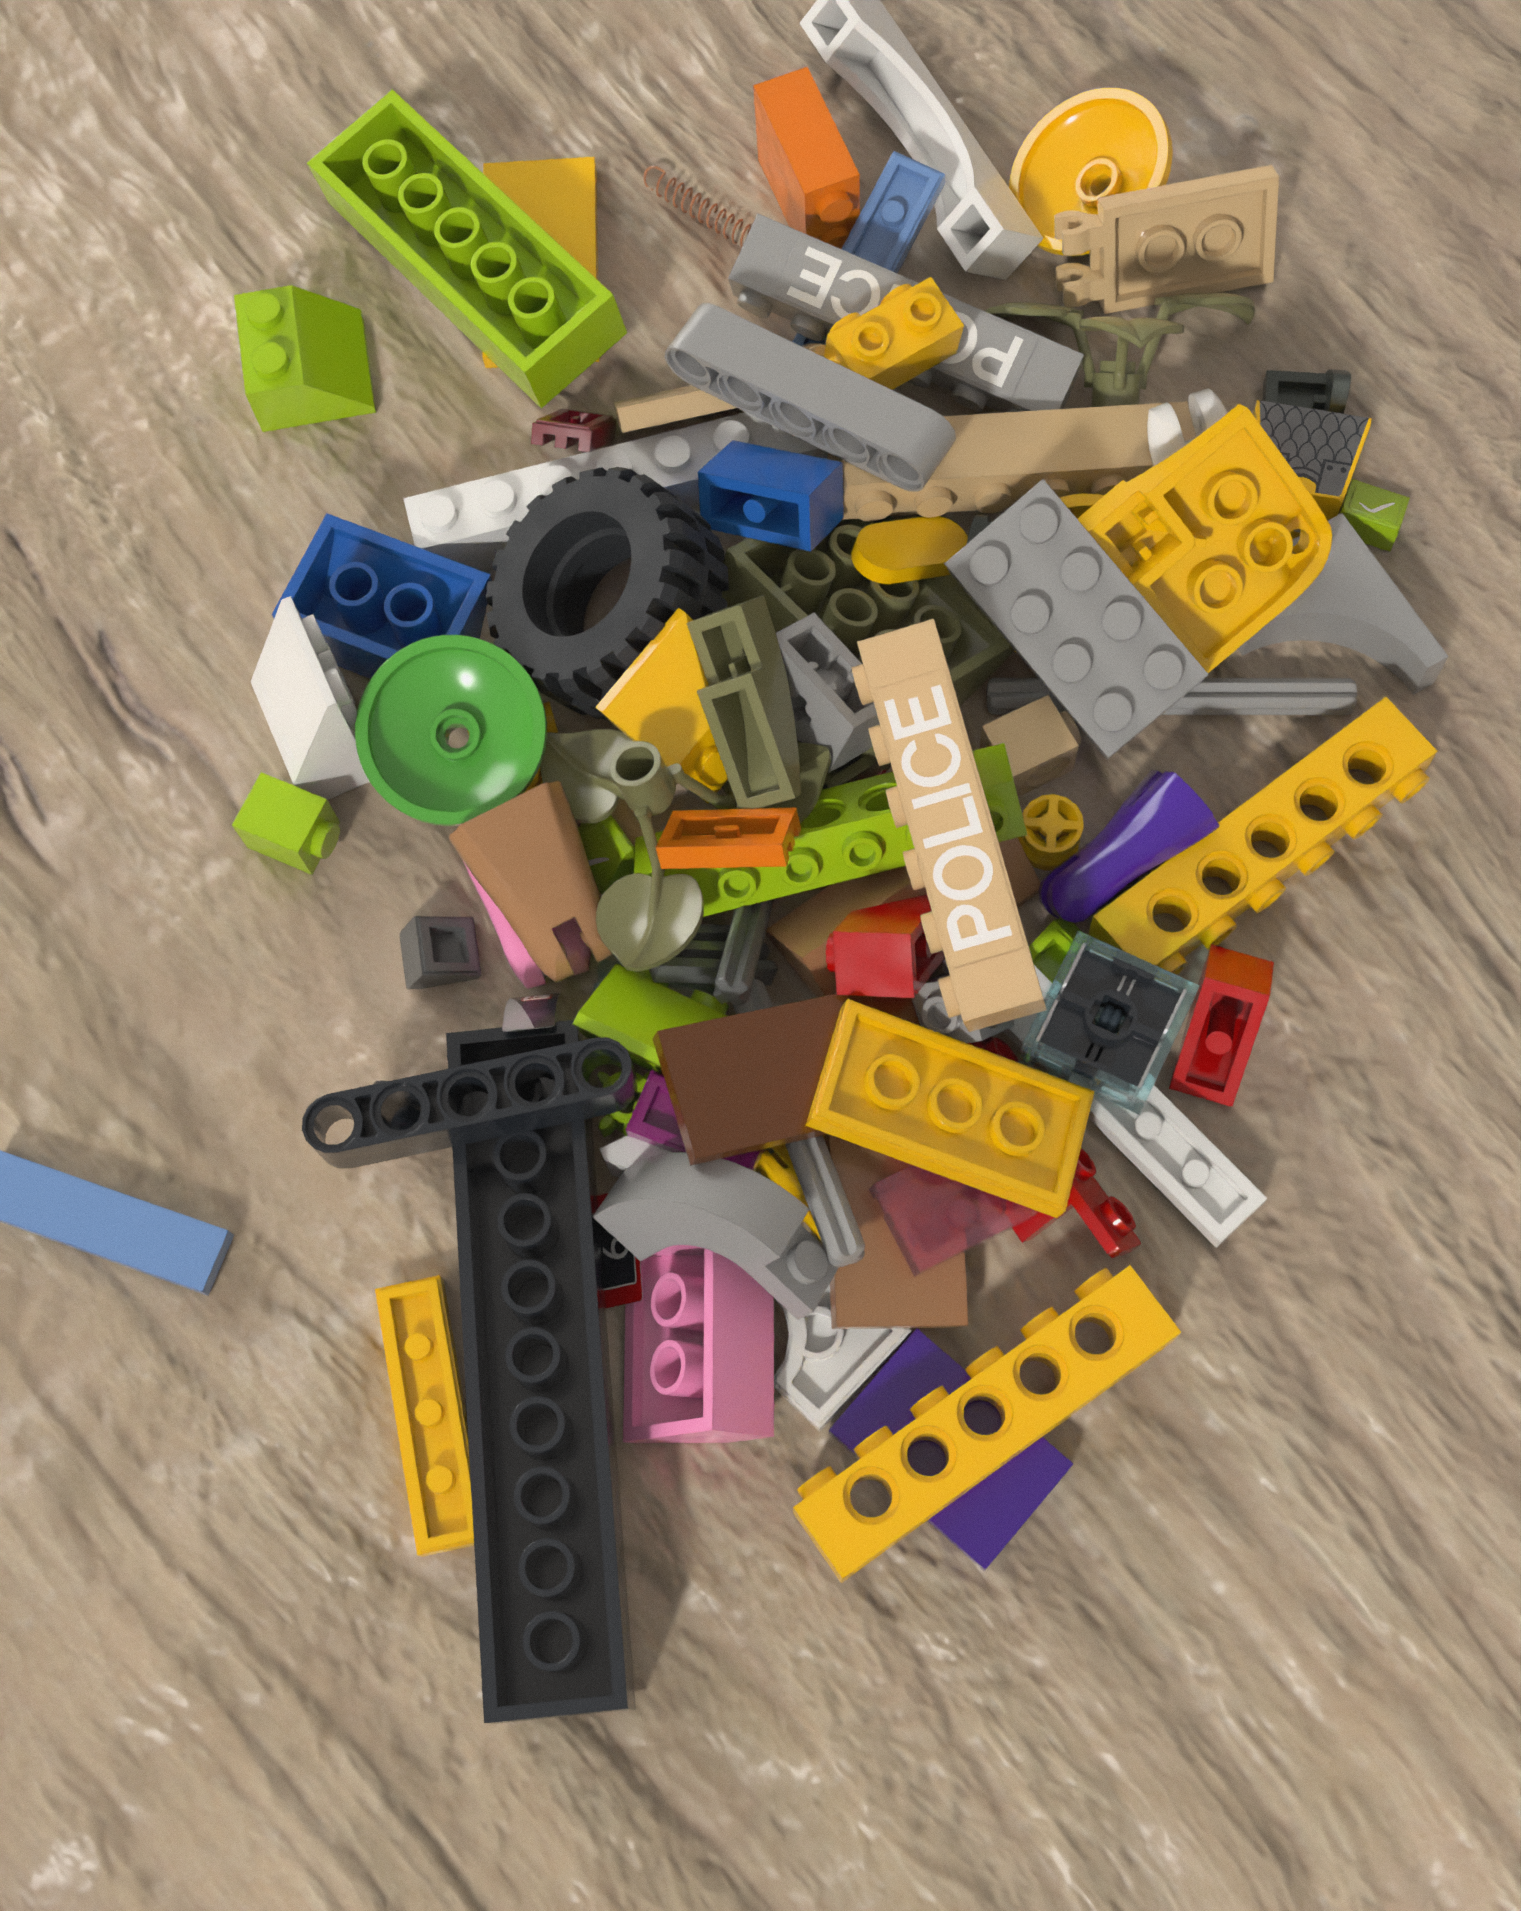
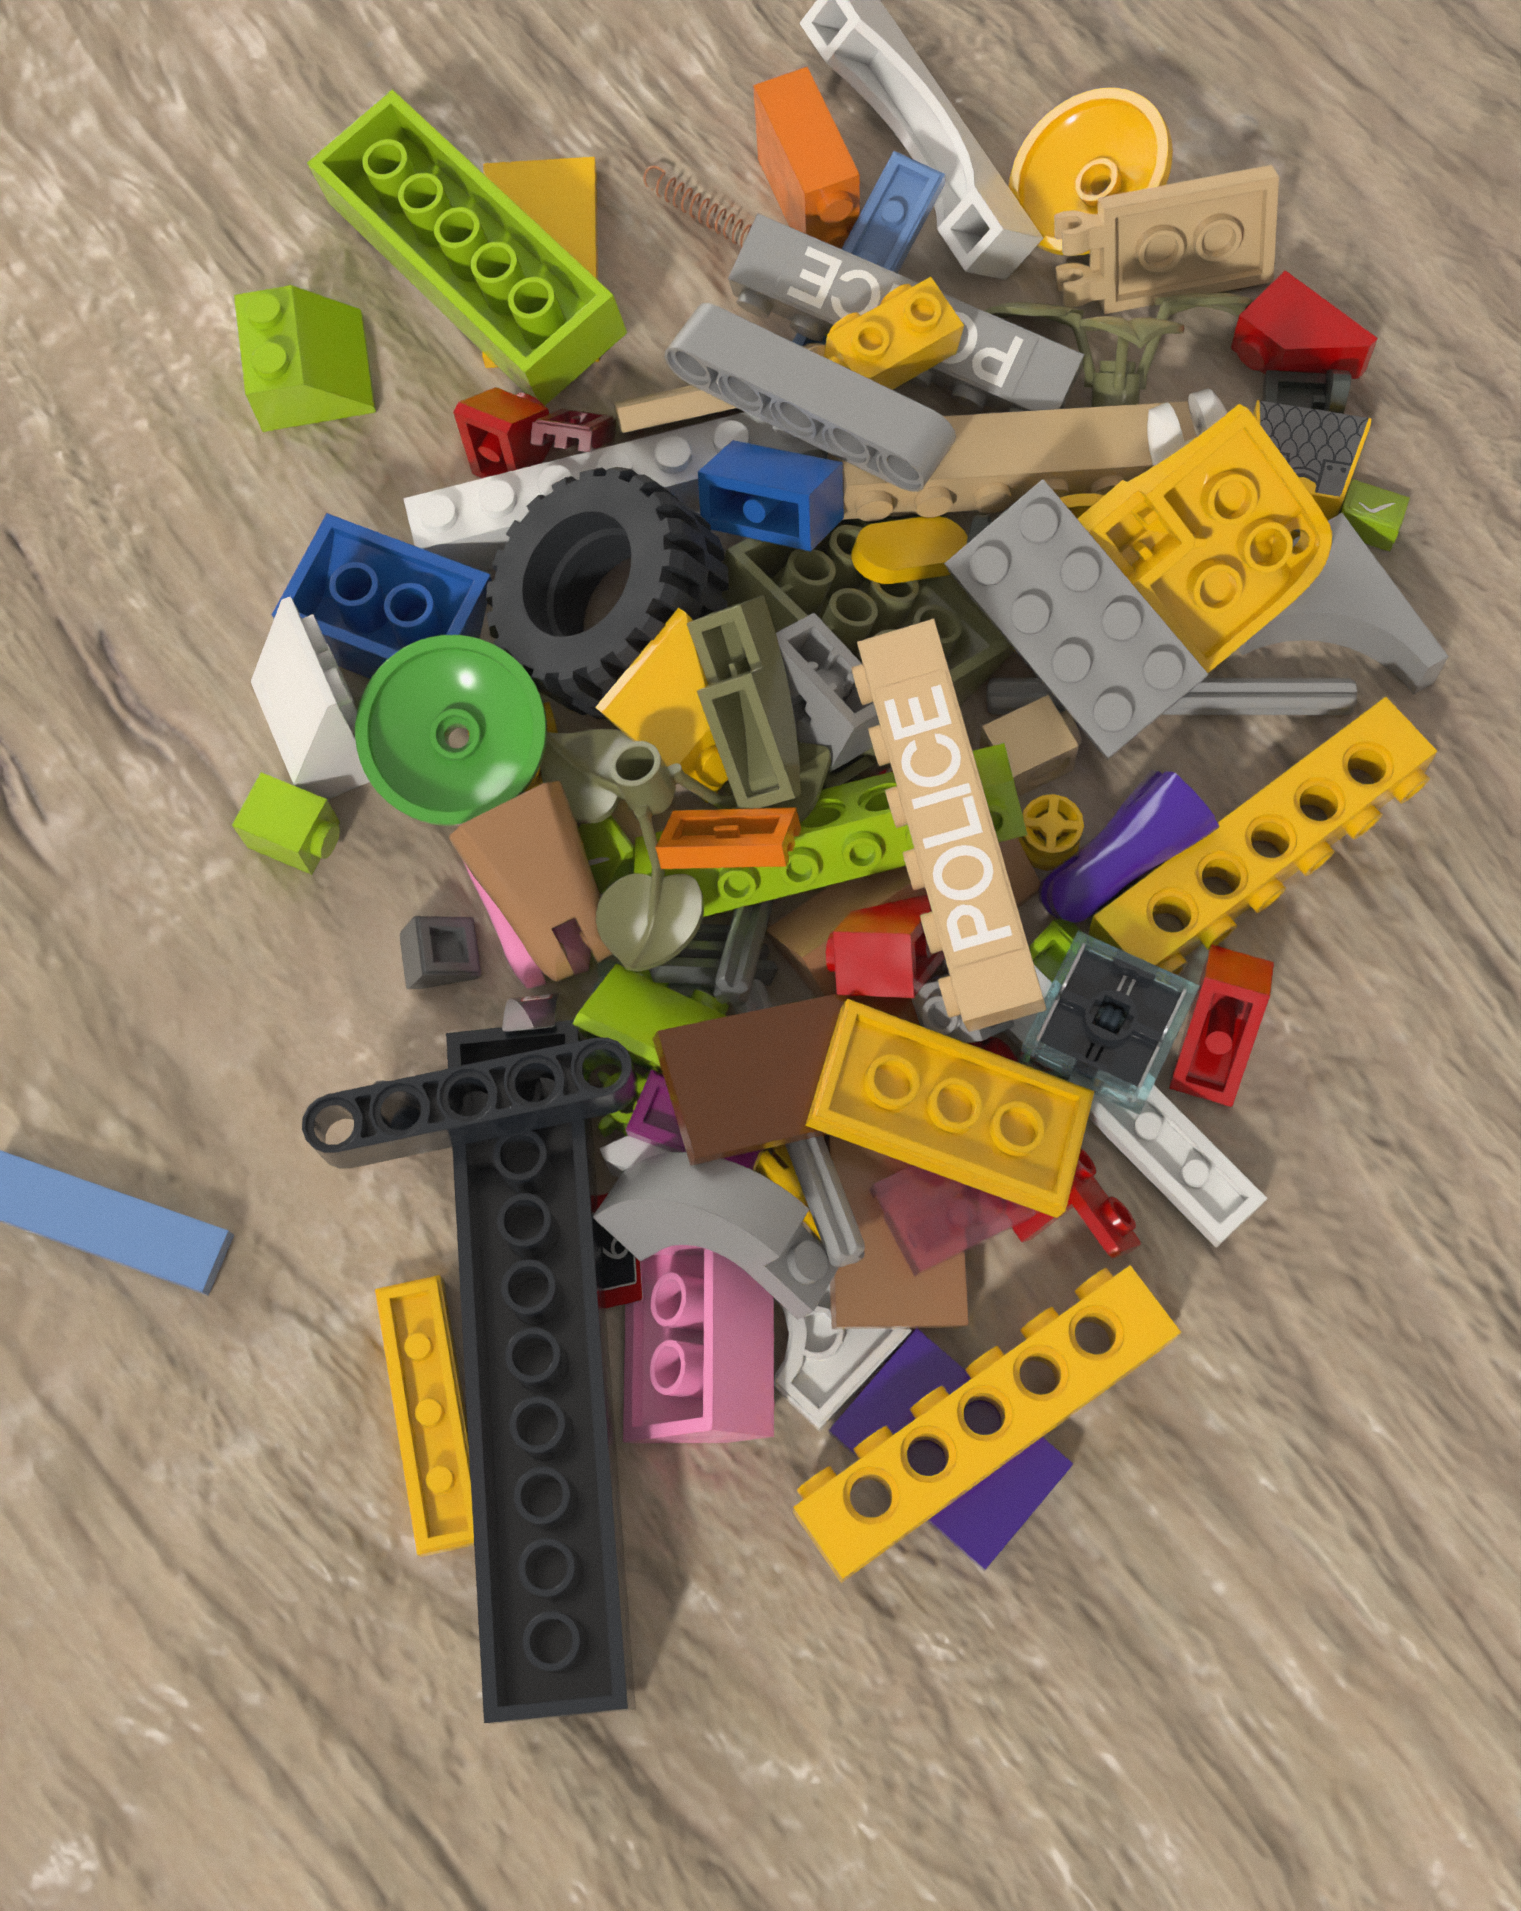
(498, 431): none -> red slope
(1300, 332): none -> red slope

